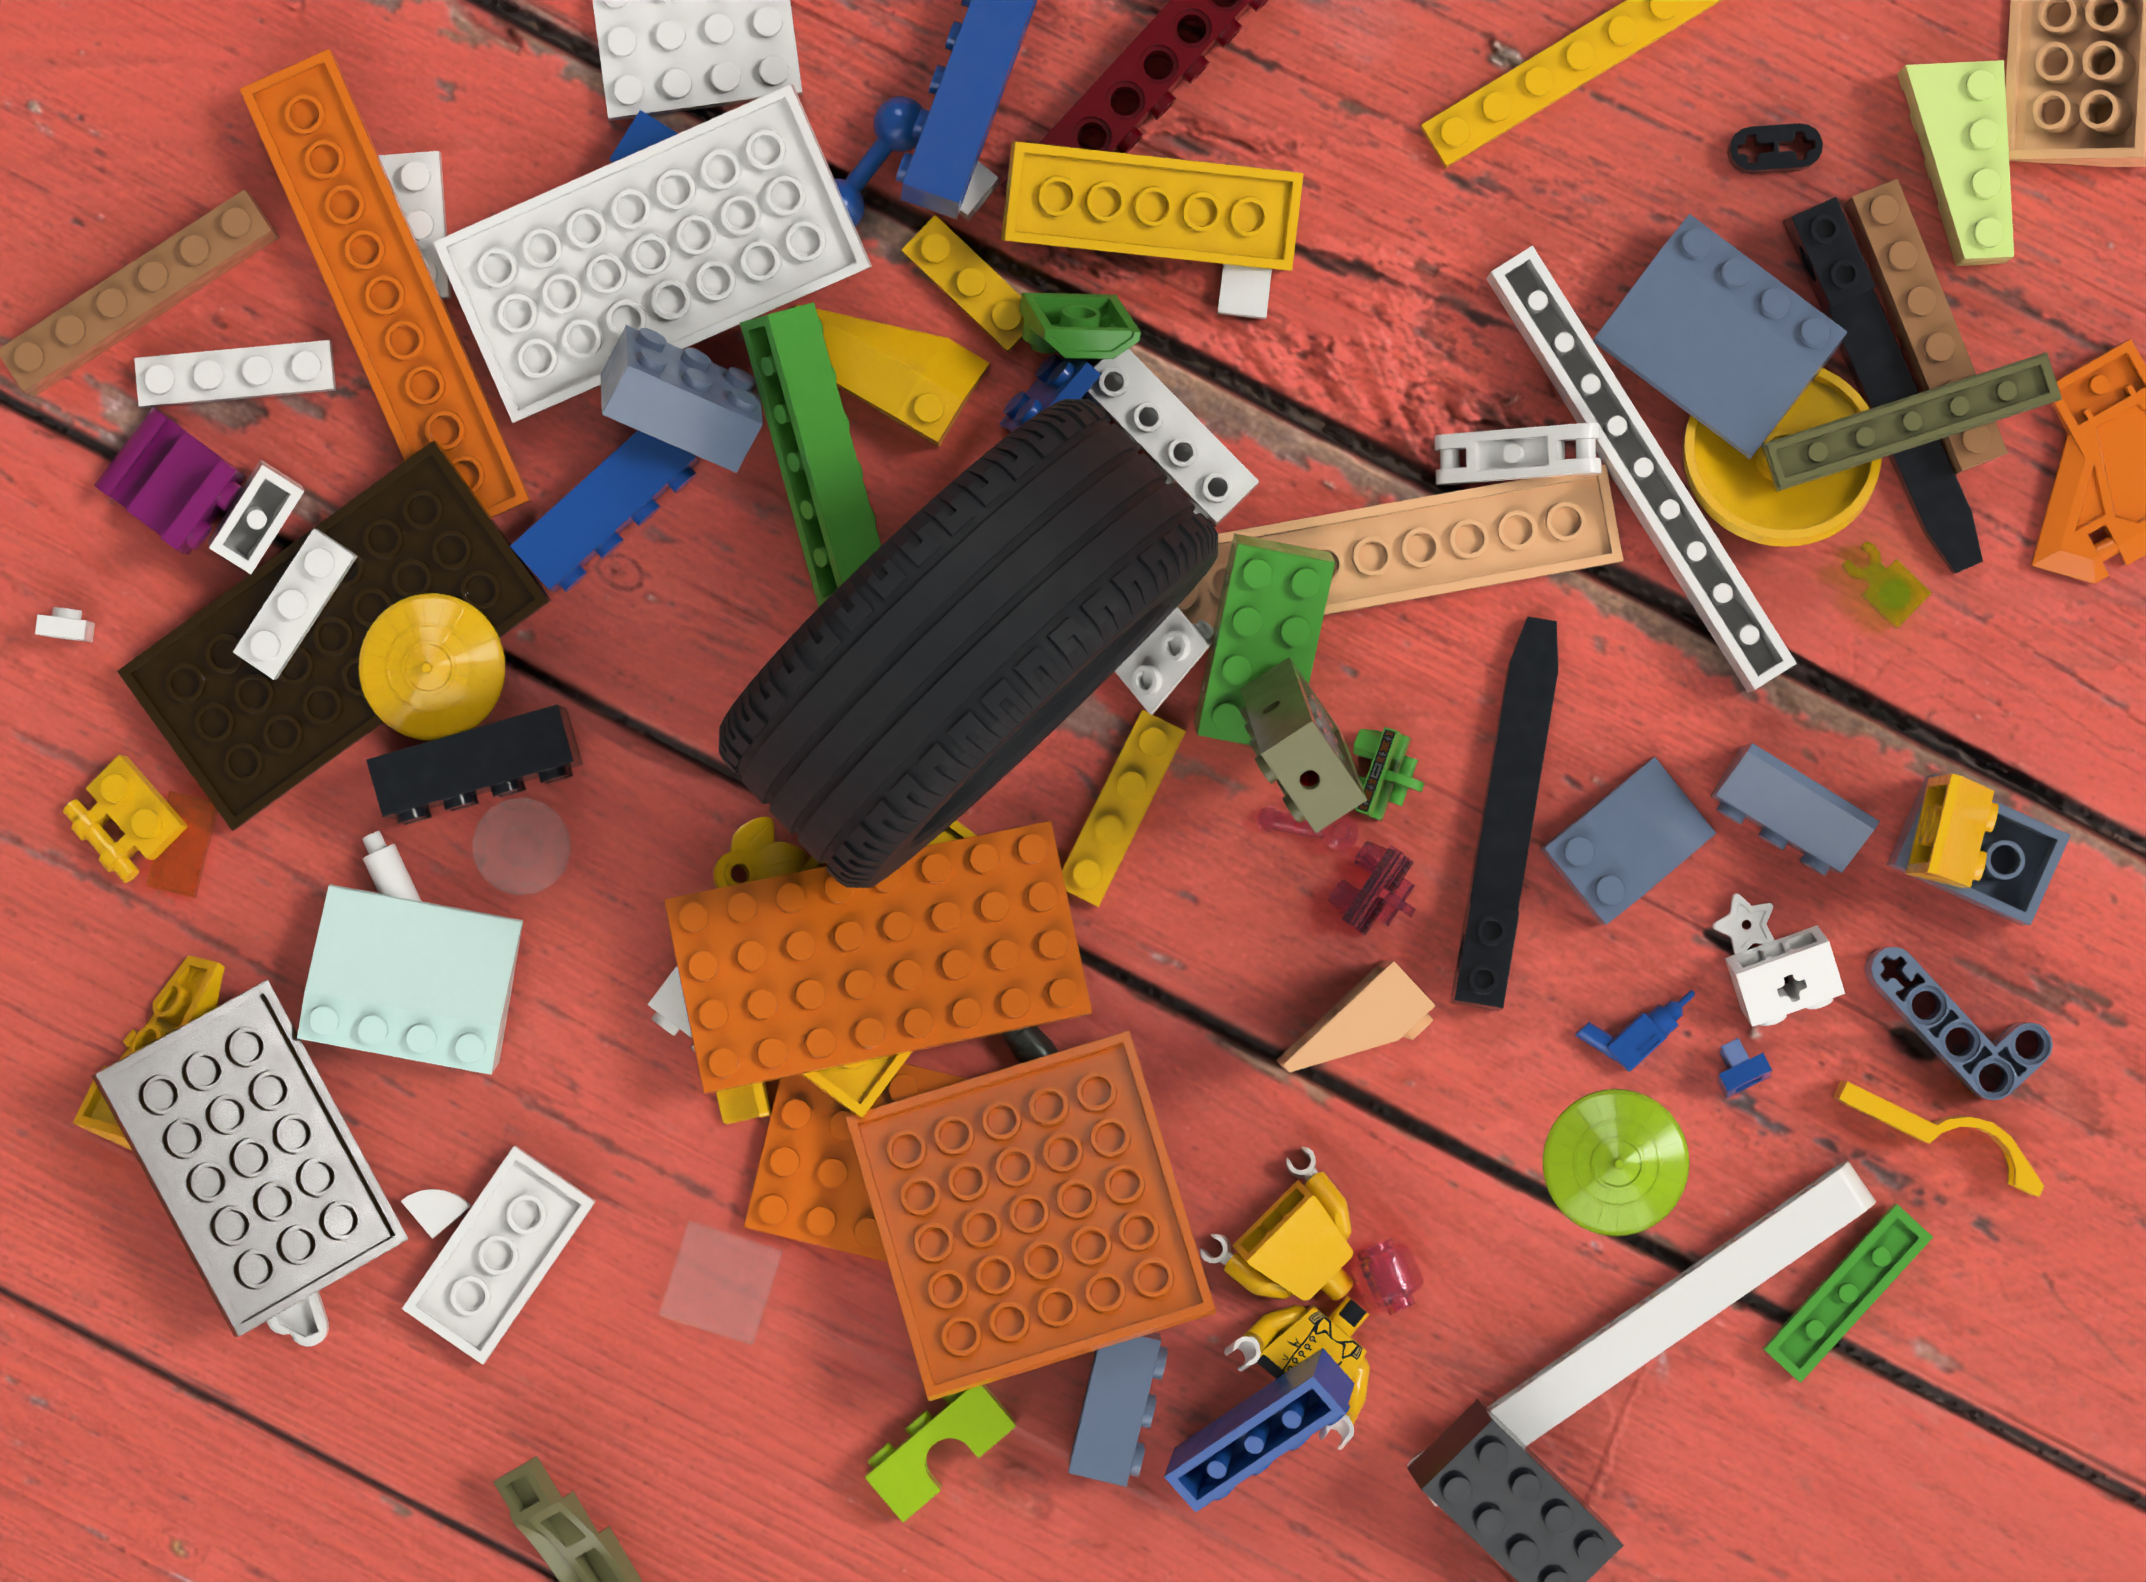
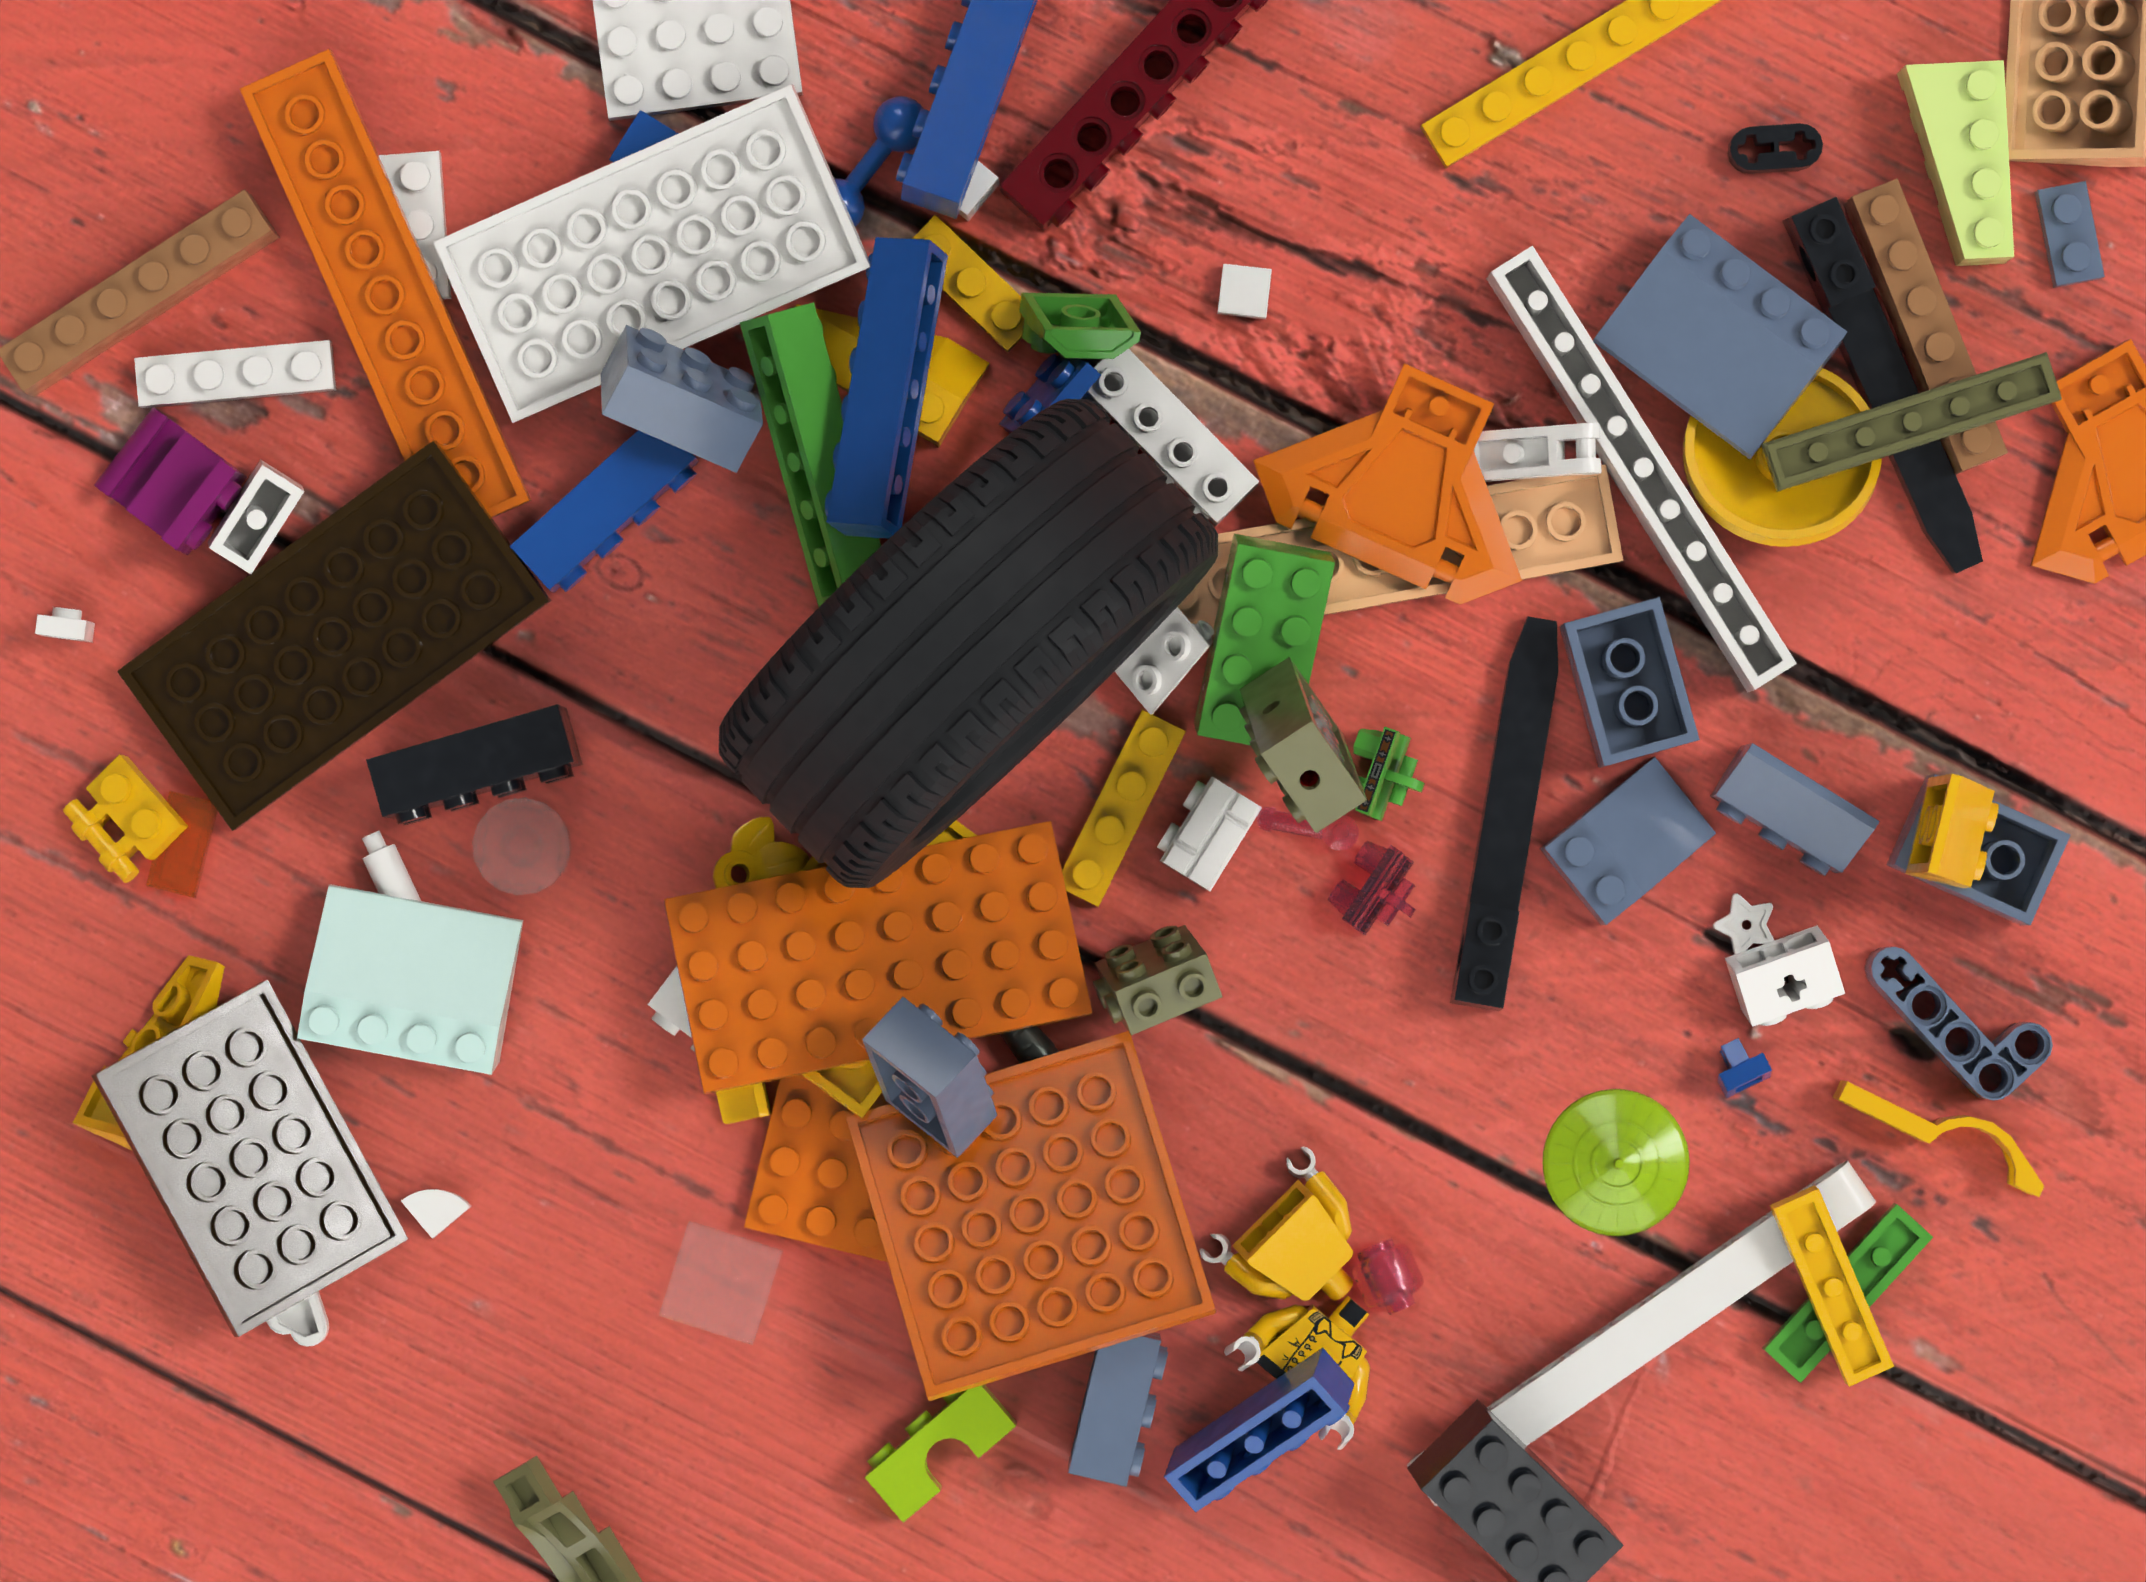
(295, 604): white plate -> none
(431, 666): yellow hat -> none
(499, 1254): white plate -> none
(886, 387): none -> blue brick
(931, 1075): none -> sand blue brick
(1151, 206): yellow plate -> none
(1155, 979): none -> olive brick
(1209, 832): none -> white brick
(1371, 1015): light nougat slope -> none
(1401, 489): none -> orange plate
(1629, 682): none -> sand blue brick
(1637, 1037): blue piece -> none
(1831, 1285): none -> yellow plate
(1891, 590): clear neon green plate -> none
(2069, 234): none -> sand blue plate

